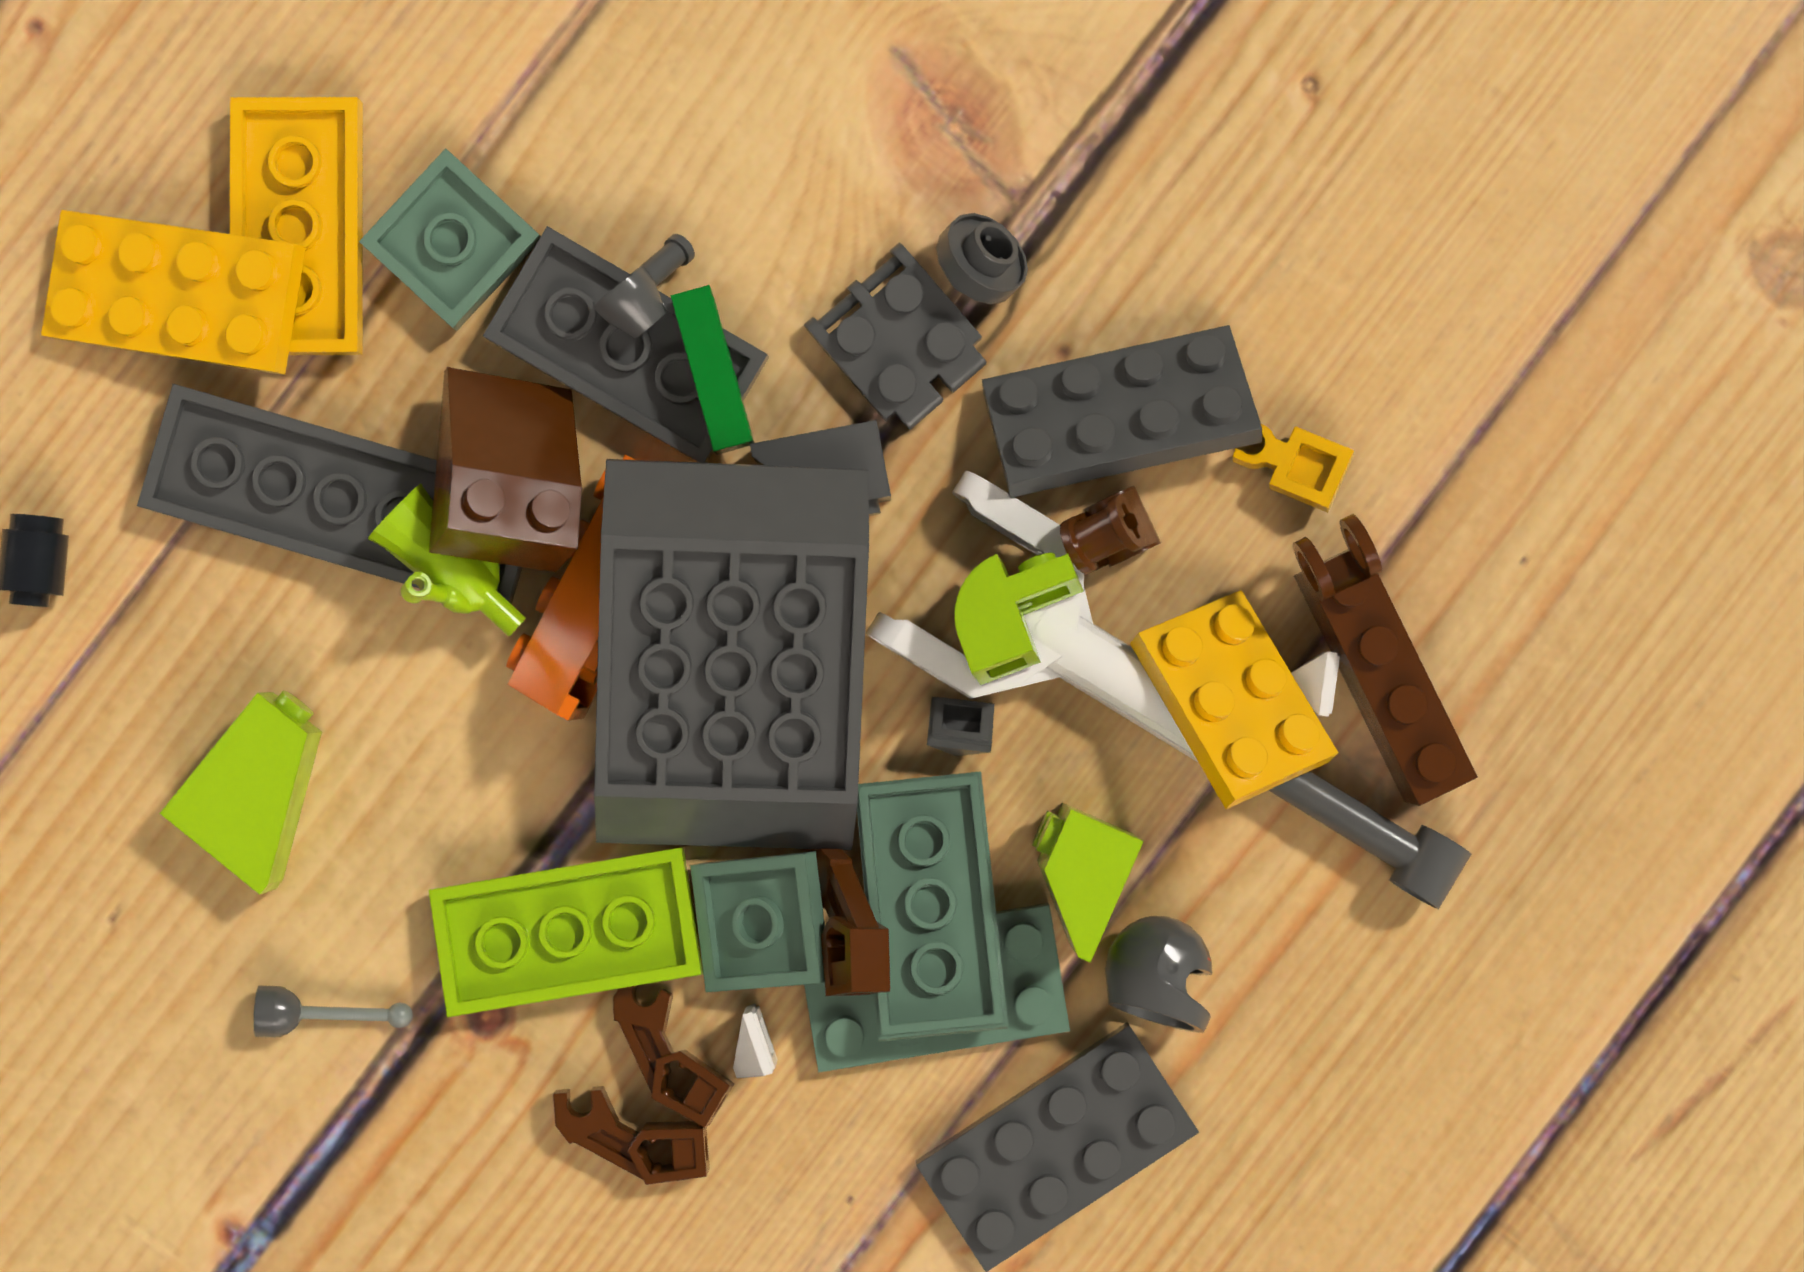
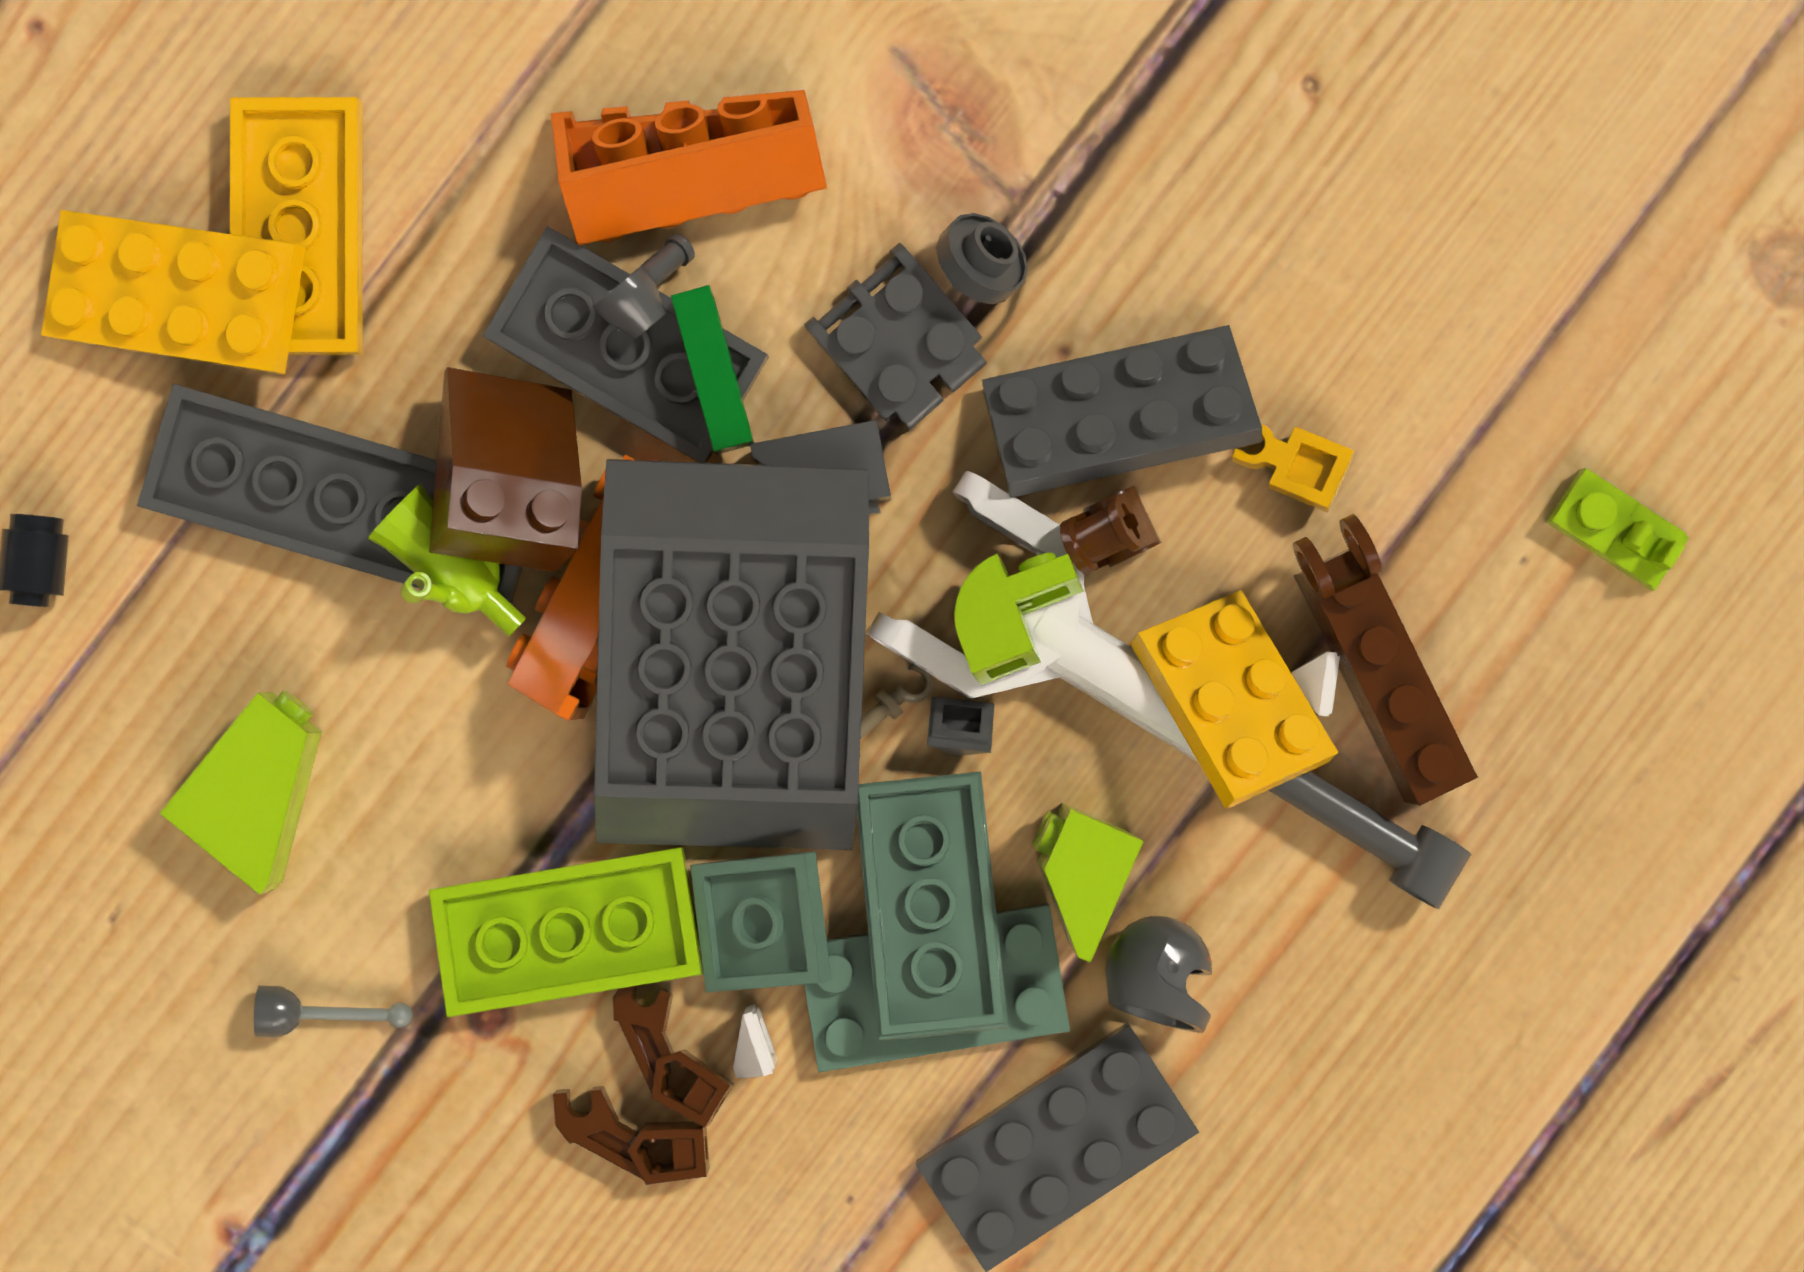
(450, 239): sand green plate -> none
(684, 162): none -> orange wedge
(852, 941): reddish brown piece -> none
(889, 703): none -> dark tan hand
(1618, 529): none -> lime plate

